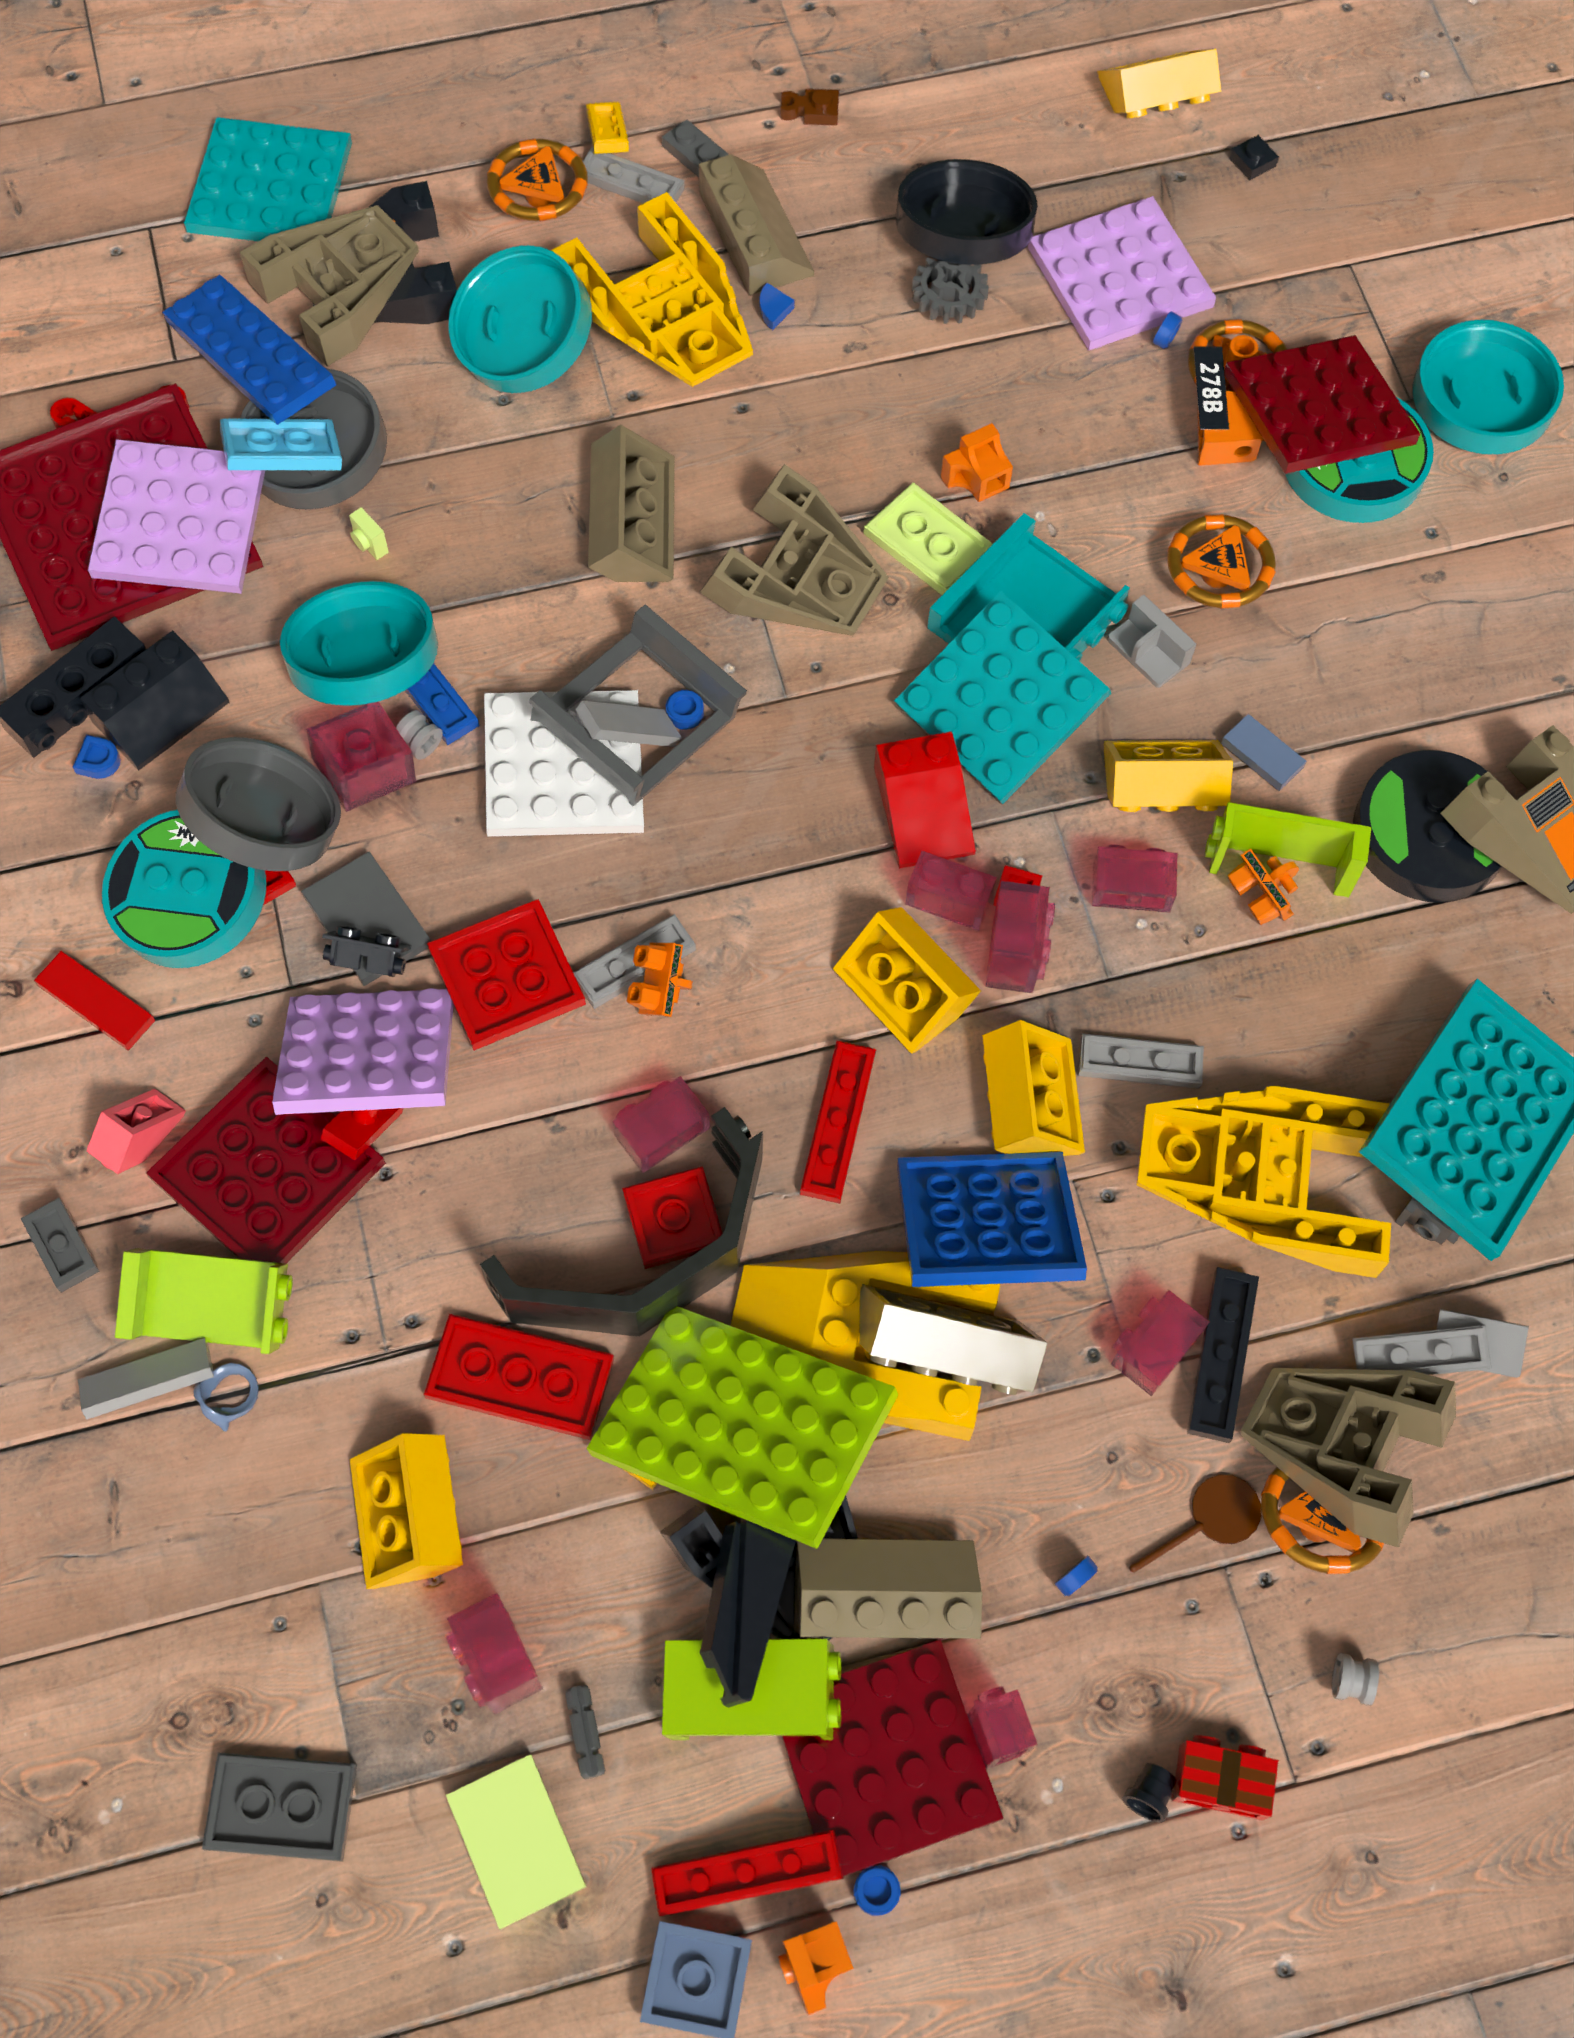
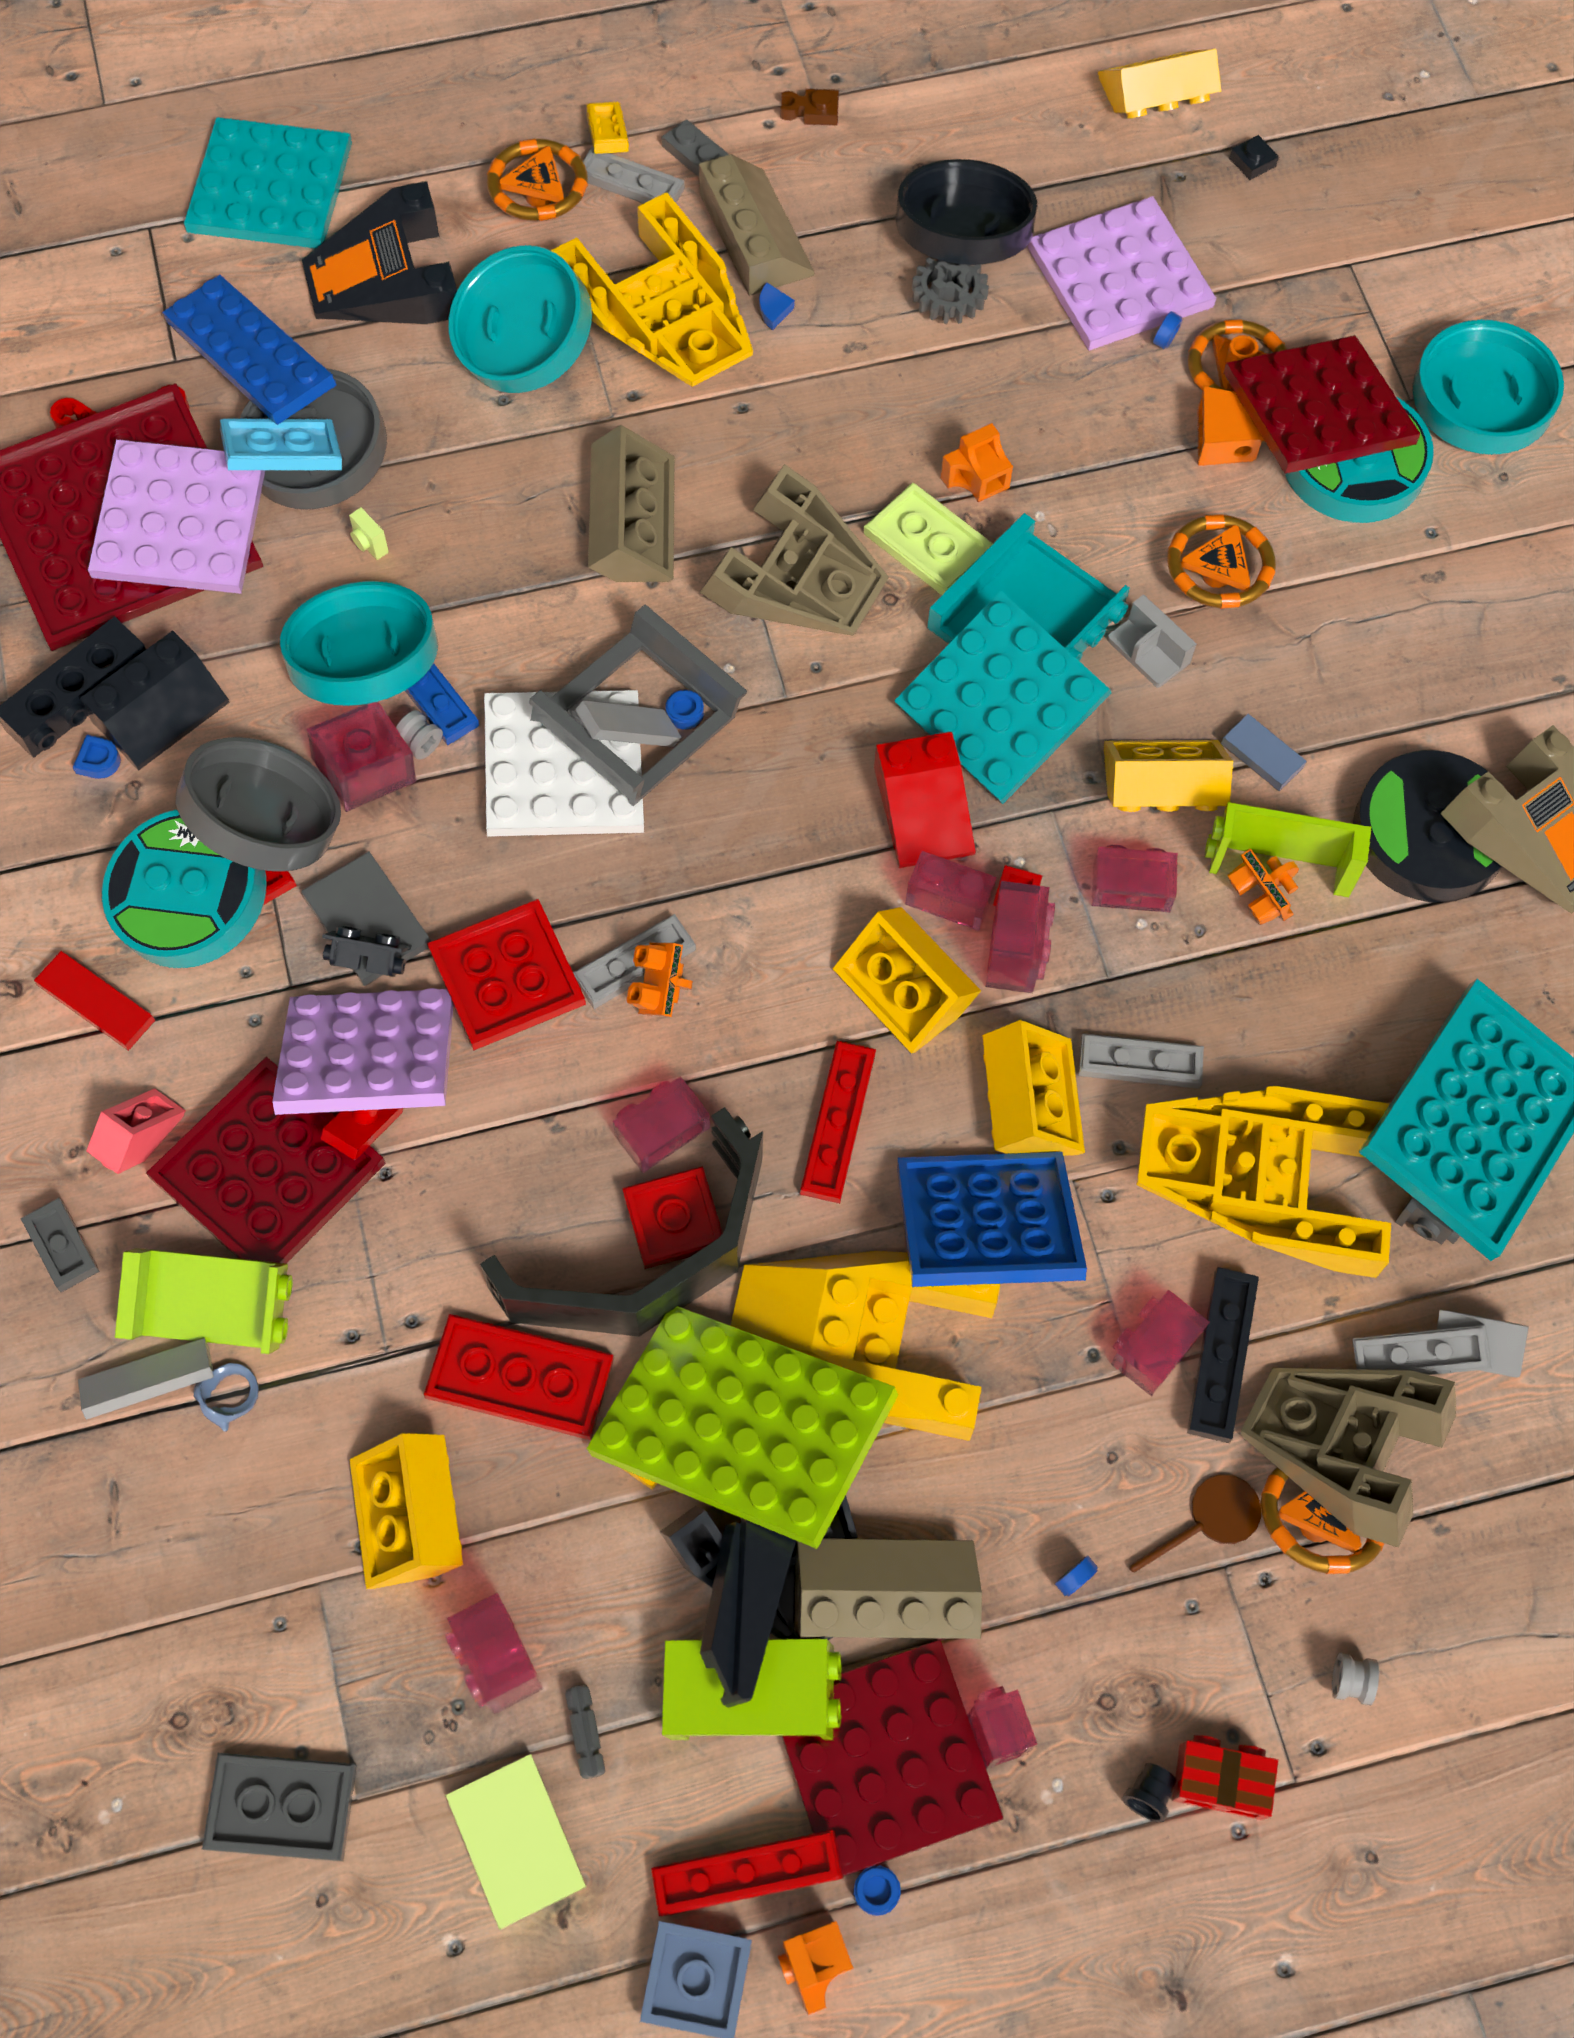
(341, 266): dark tan wedge -> none
(949, 1340): slope -> none
(1211, 388): black sticker -> none

